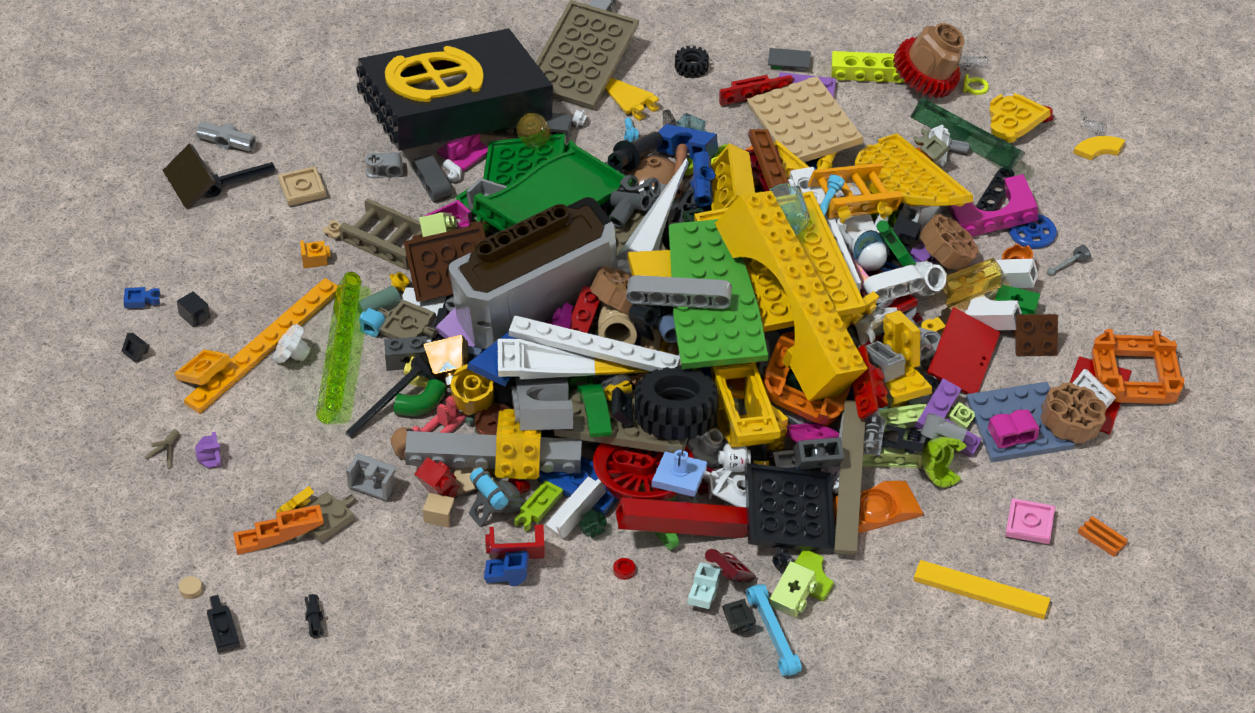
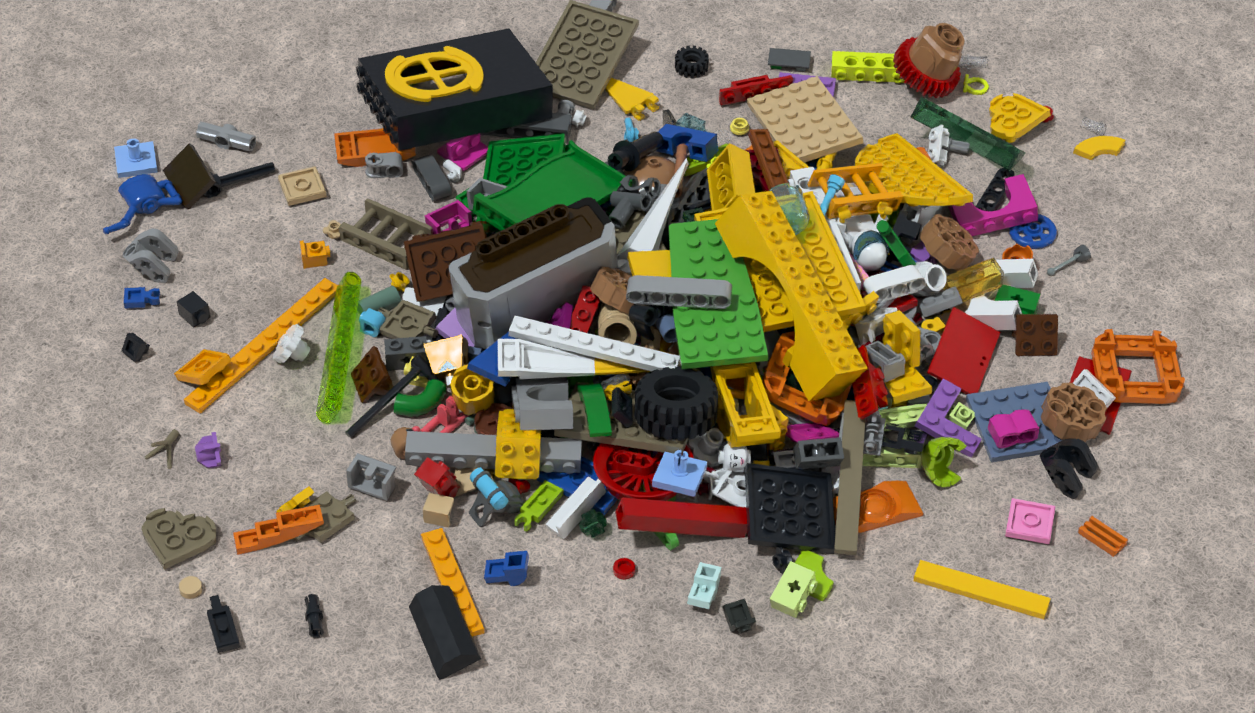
(135, 158): none -> light blue tile
(141, 254): none -> light grey piece
(143, 196): none -> blue piece
(177, 536): none -> dark tan plate
(356, 145): none -> orange slope
(371, 376): none -> reddish brown bracket
(437, 223): yellowish green brick -> none
(443, 630): none -> black piece
(450, 575): none -> light orange plate
(533, 130): clear yellow helmet -> none
(535, 549): red panel -> none
(566, 107): none -> light grey bush
(702, 179): blue piece -> none
(731, 565): dark red plate -> none
(739, 126): none -> light yellow plate
(788, 663): medium azure piece -> none
(931, 147): olive plate -> none
(937, 426): light grey piece -> none
(940, 301): none -> light grey plate
(1057, 463): none -> black piece

